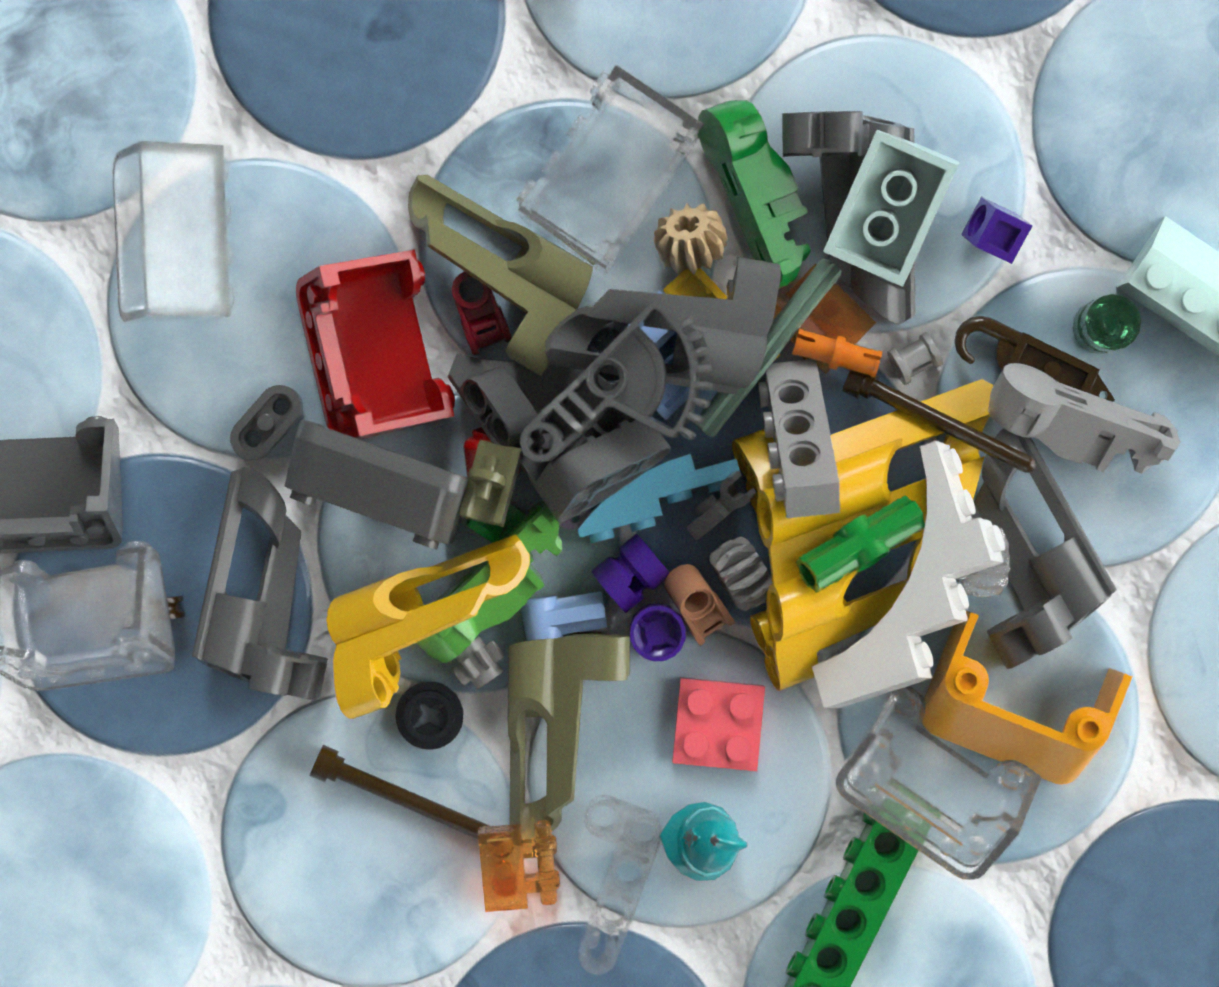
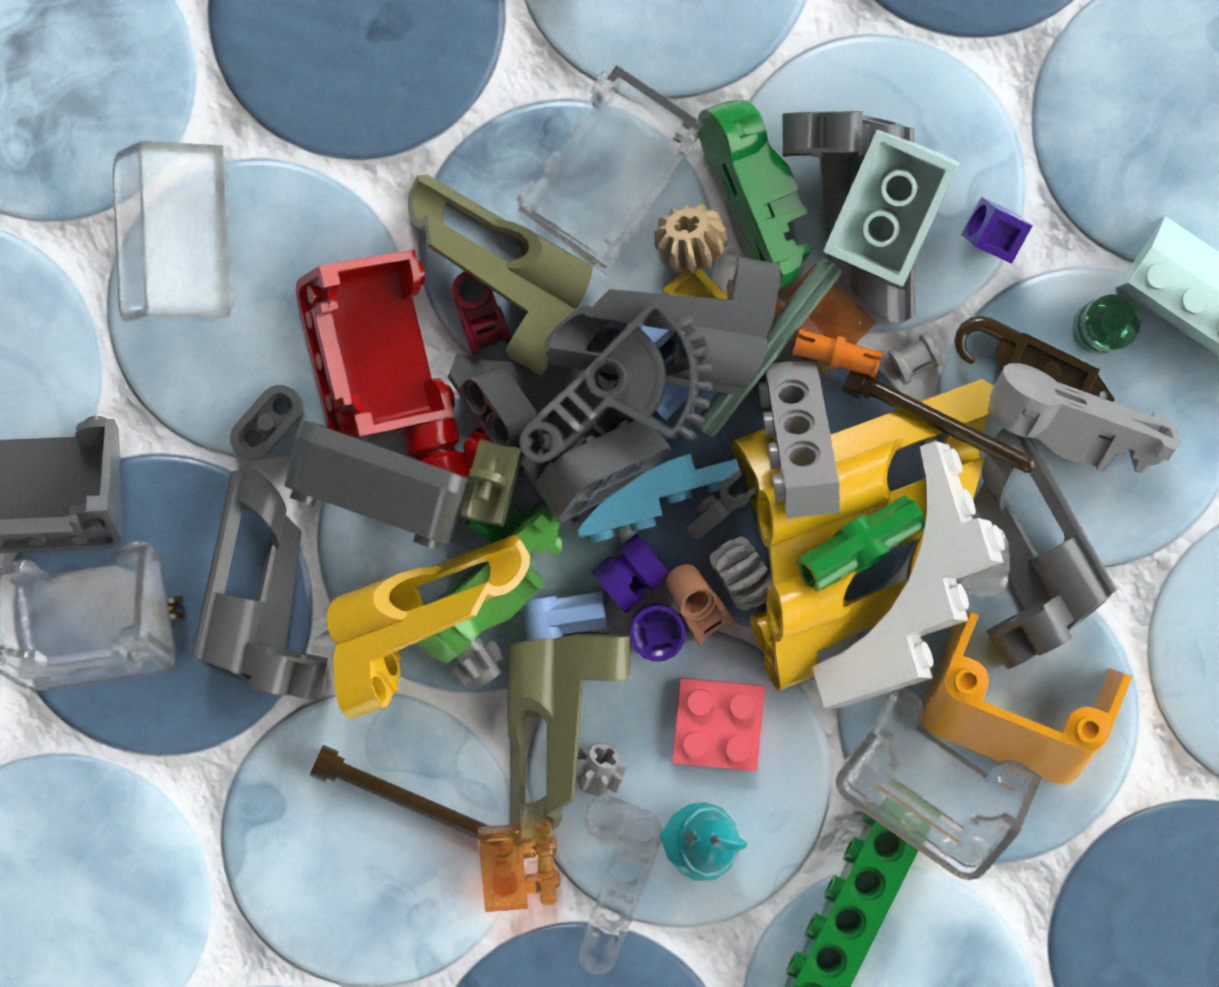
(428, 735): black gear -> none
(435, 445): none -> red wheel
(599, 769): none -> light grey gear

